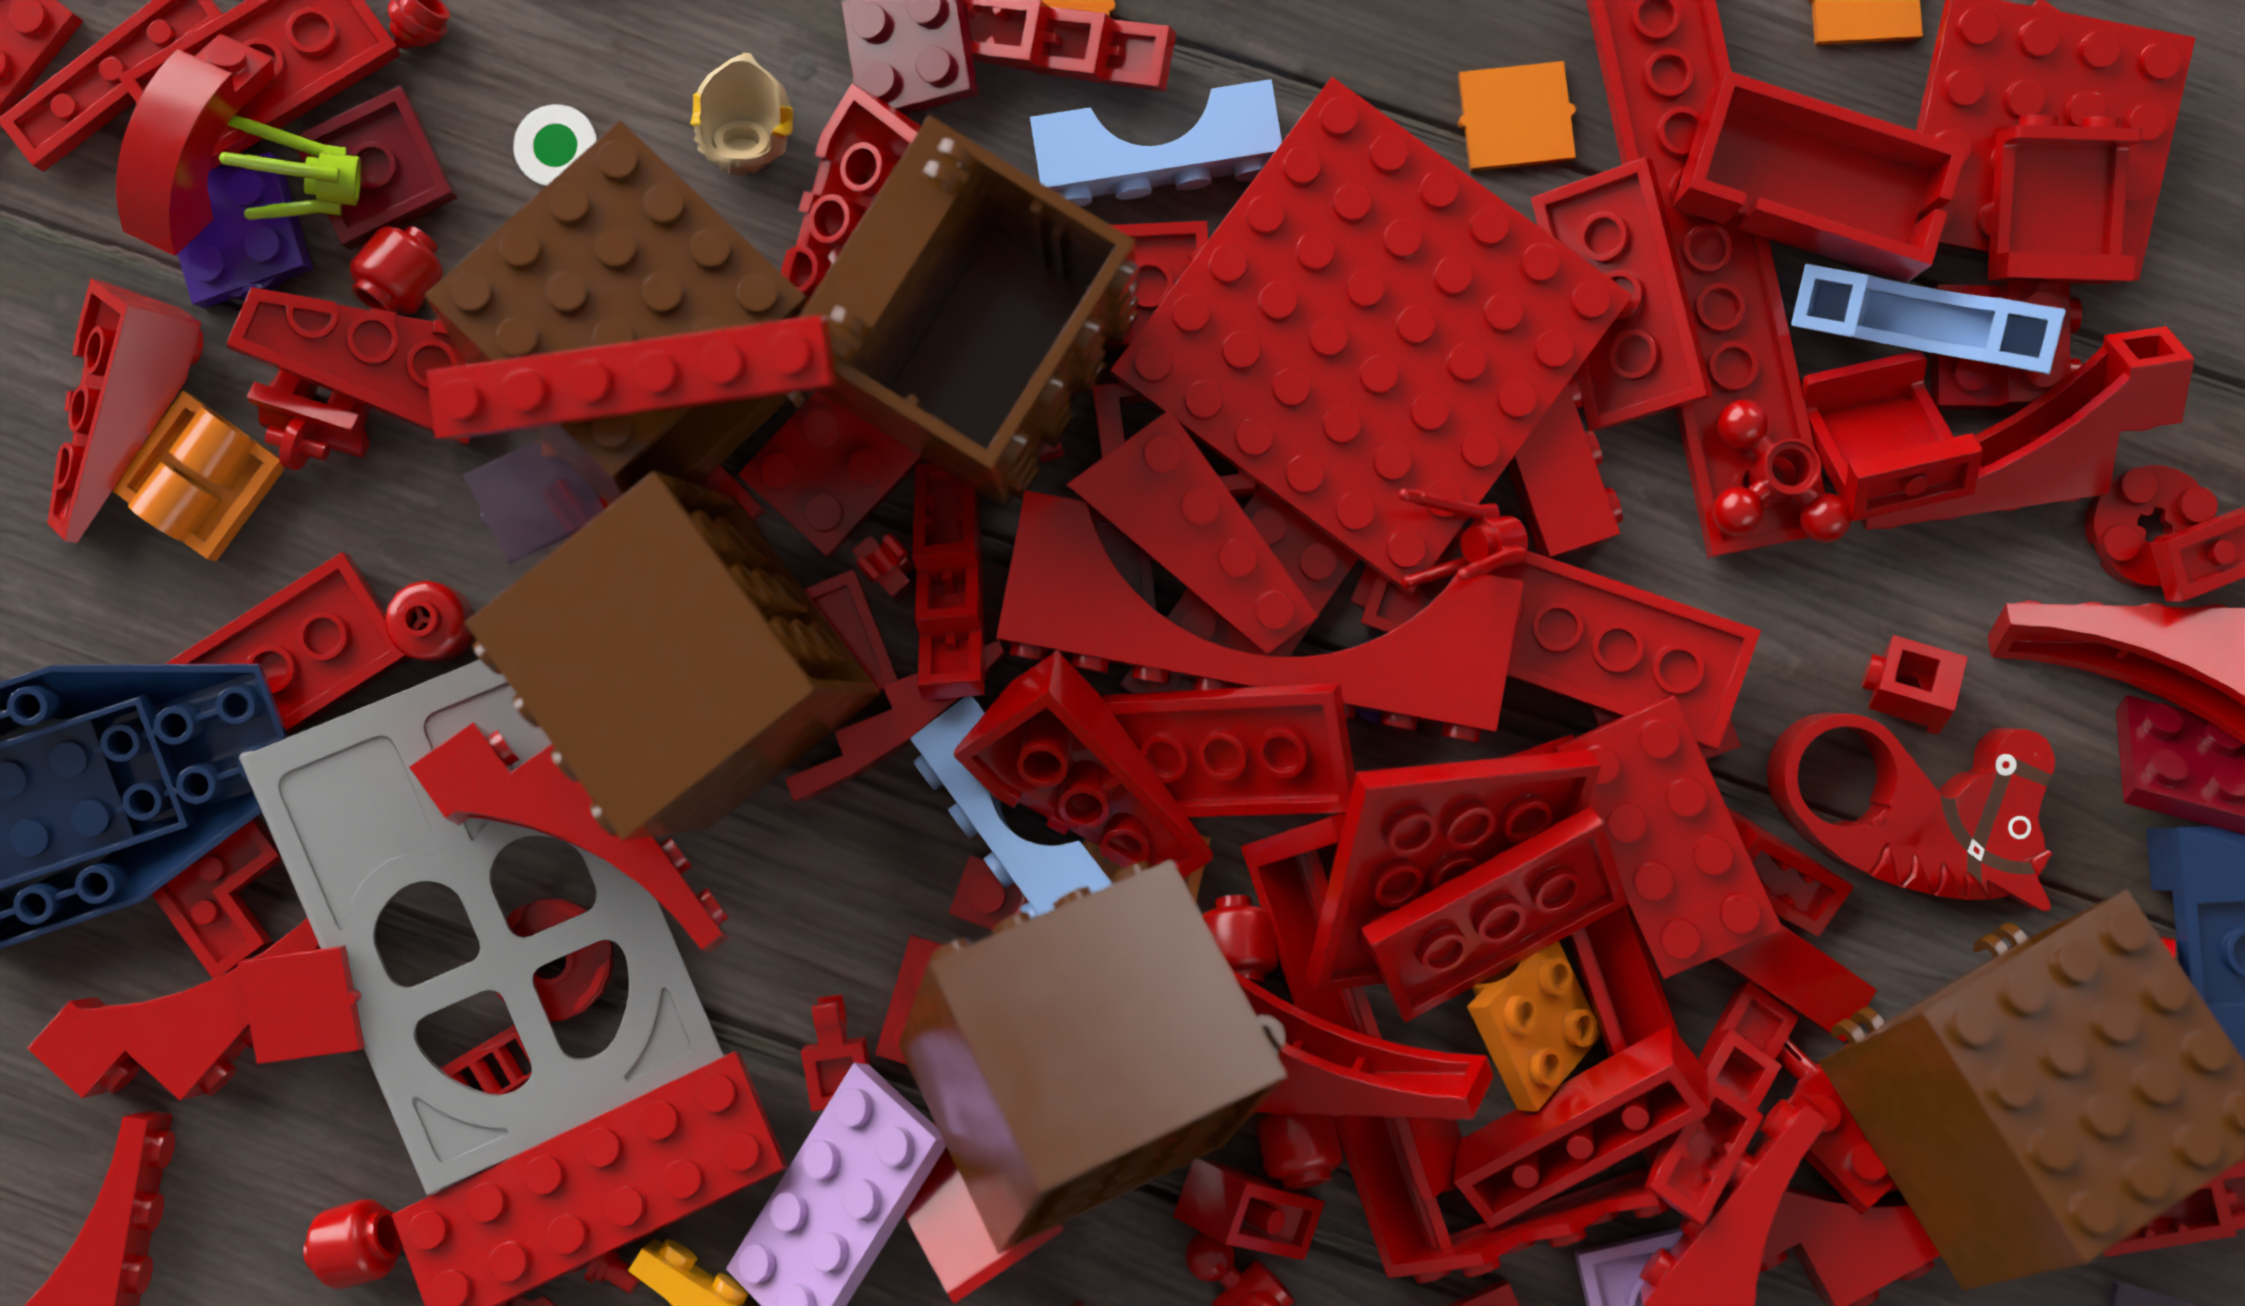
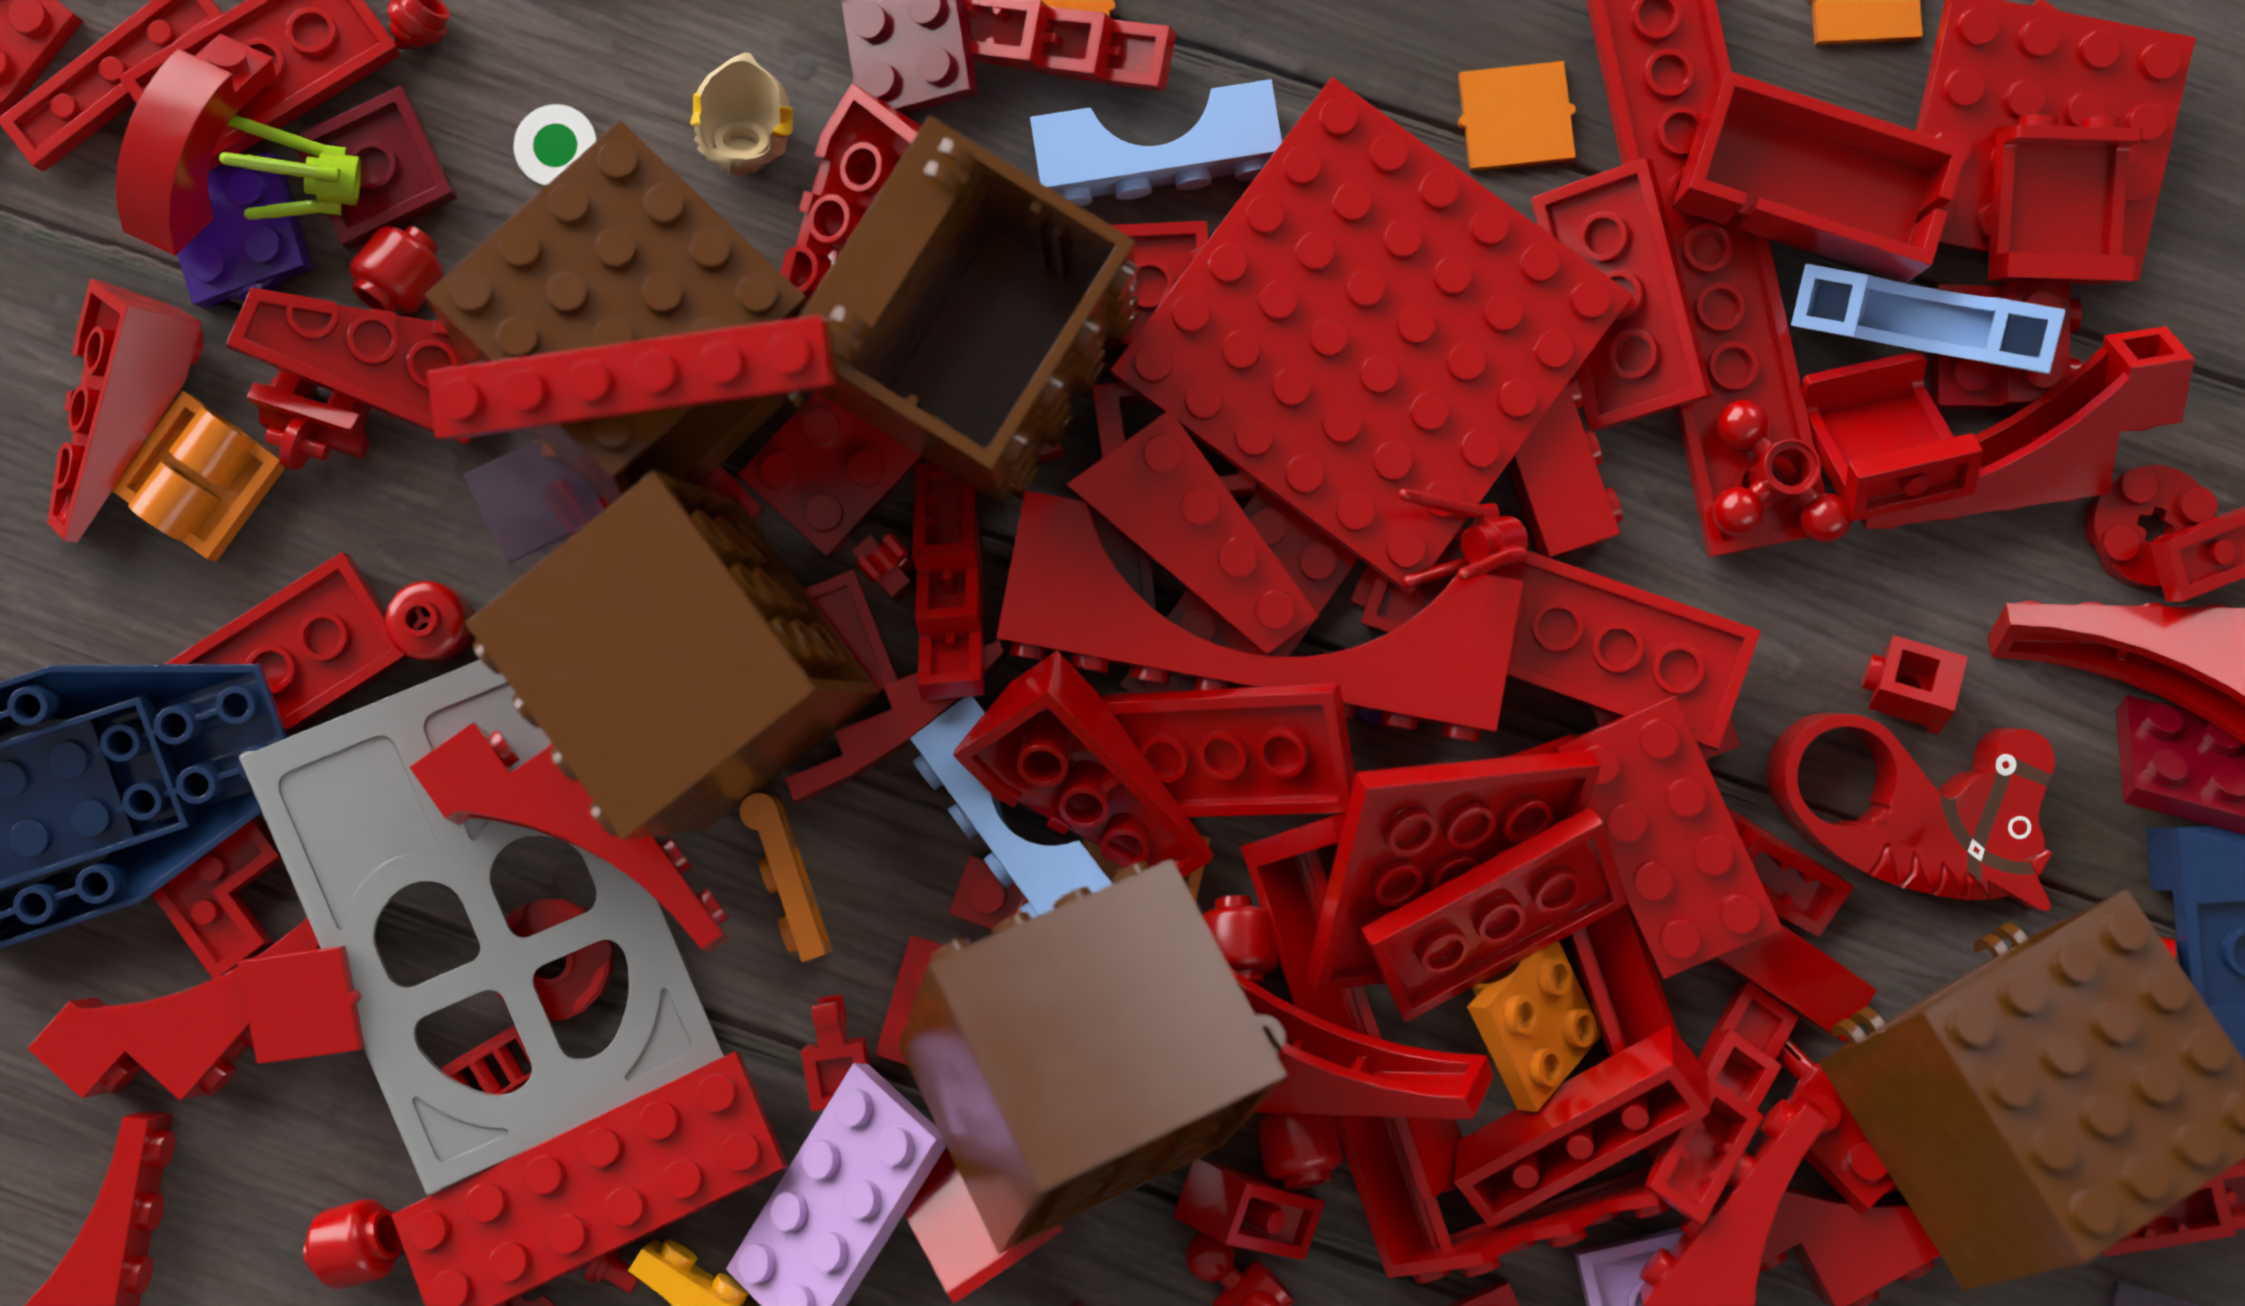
(786, 874): none -> orange plate

